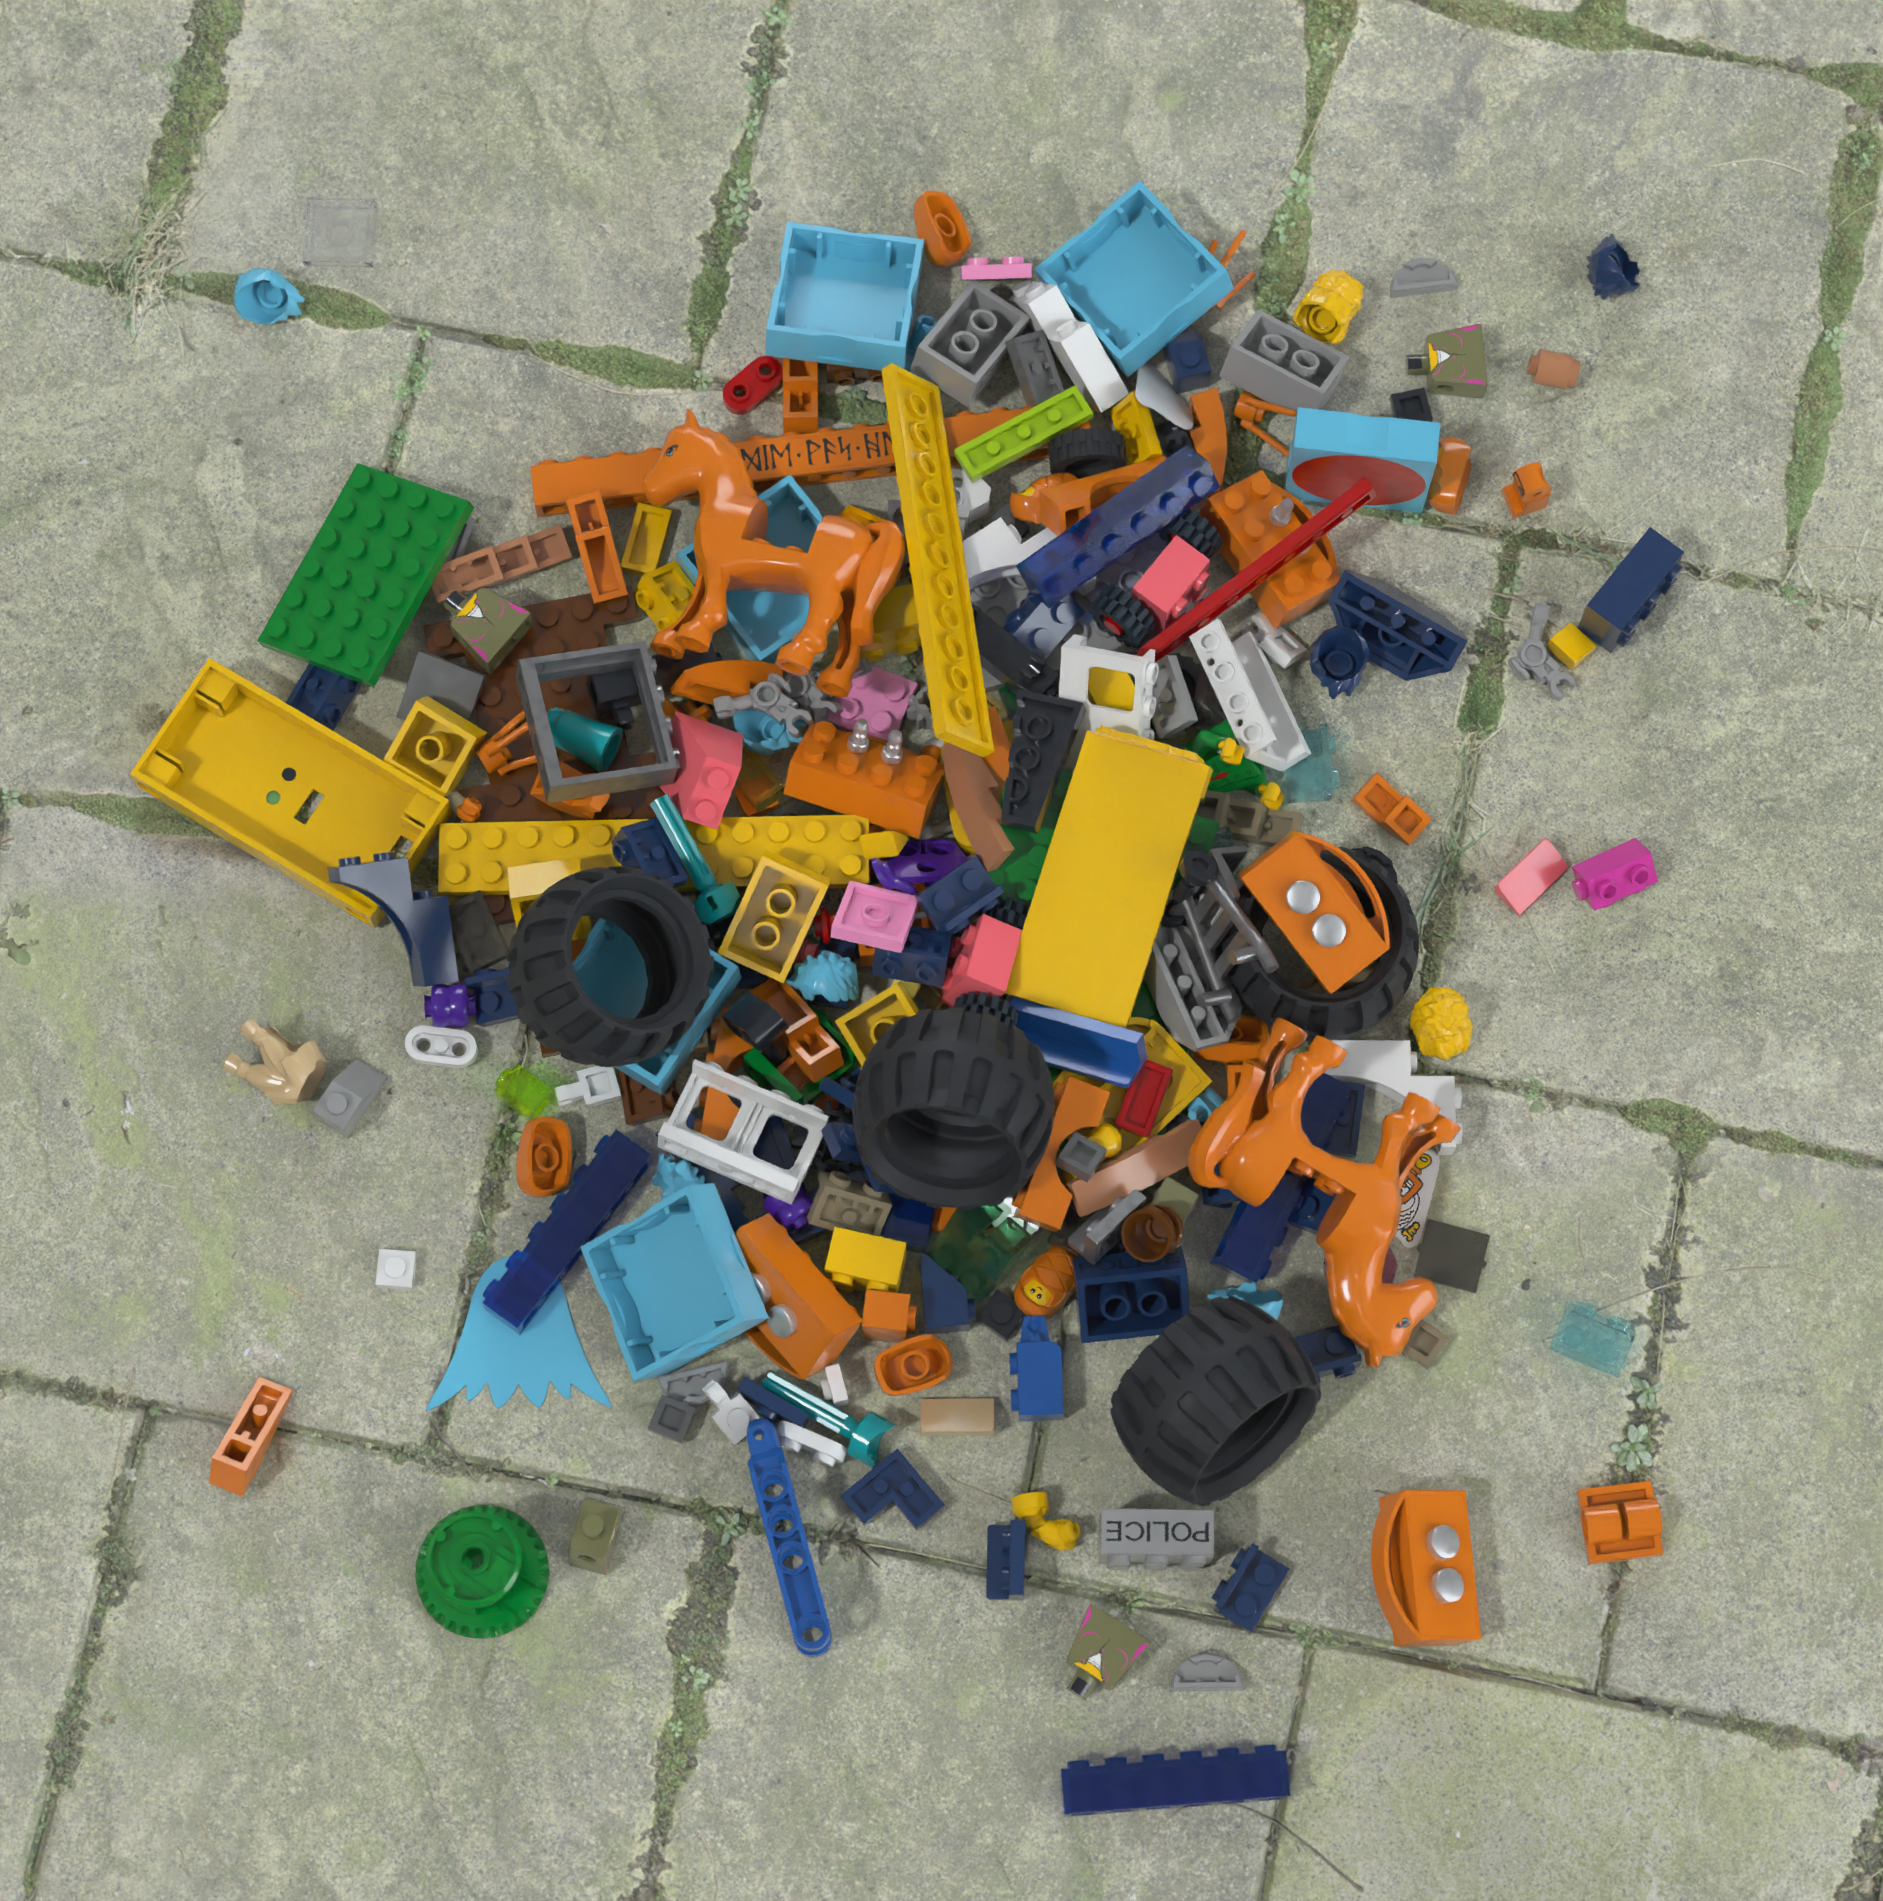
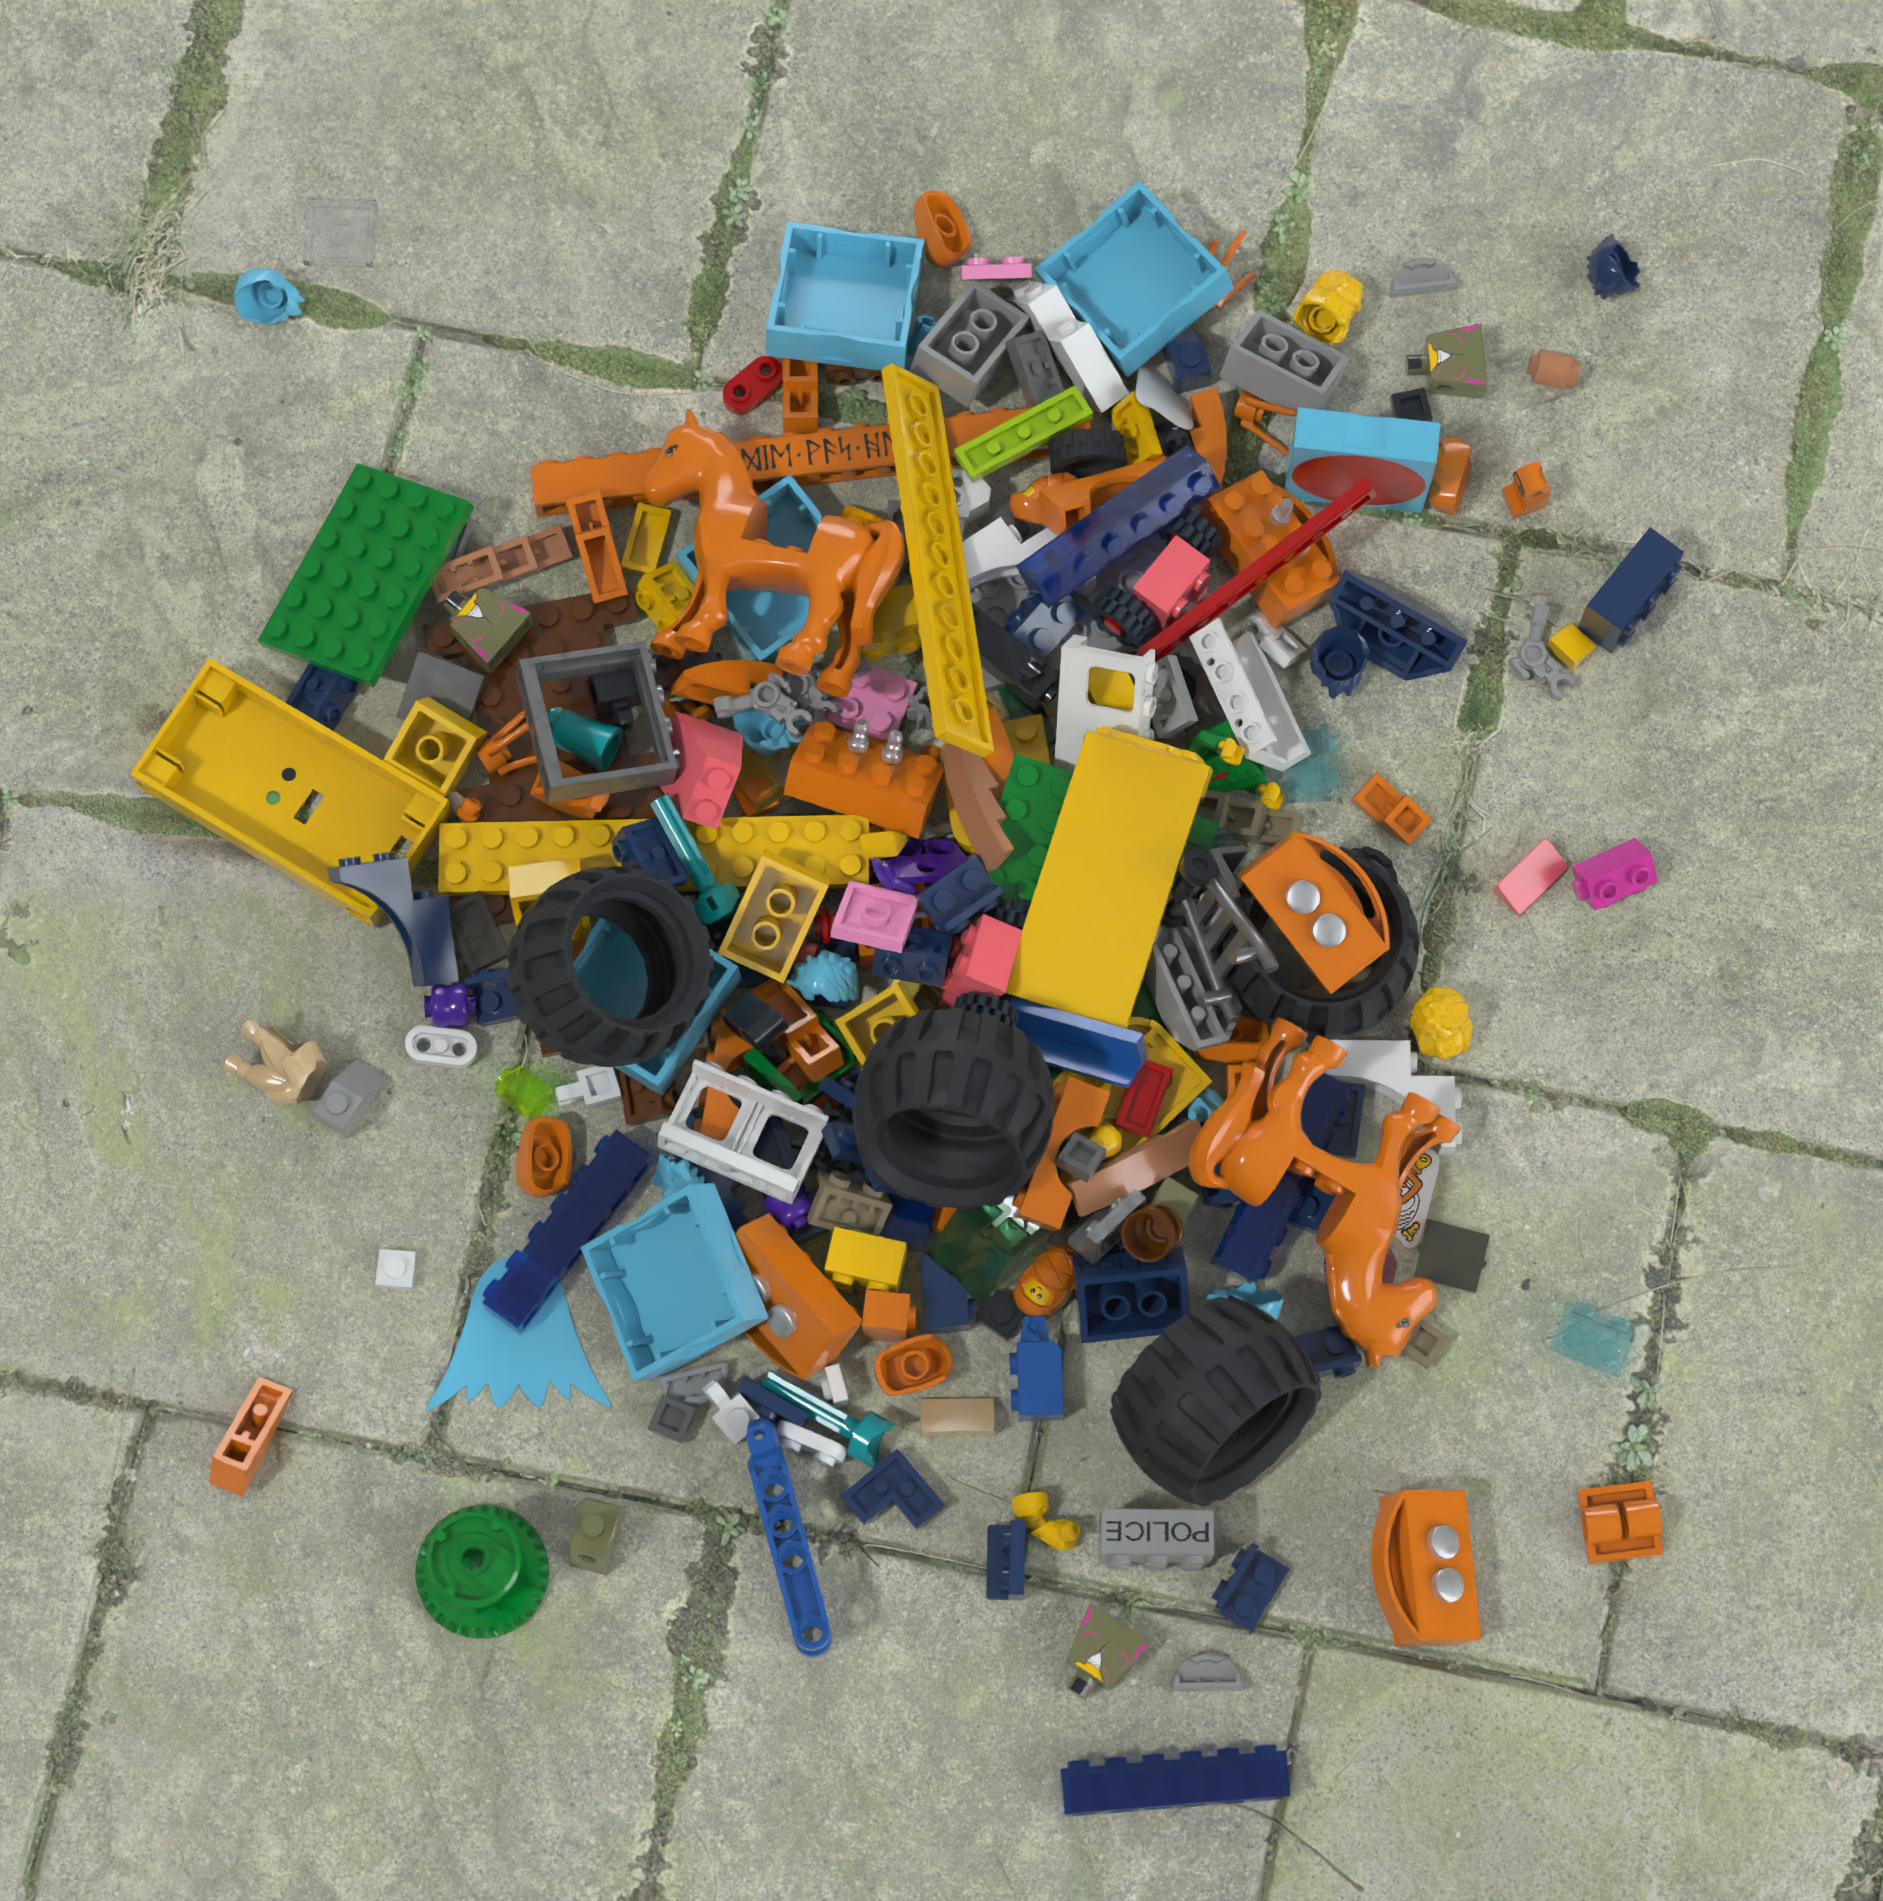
(1039, 750): black wing -> none

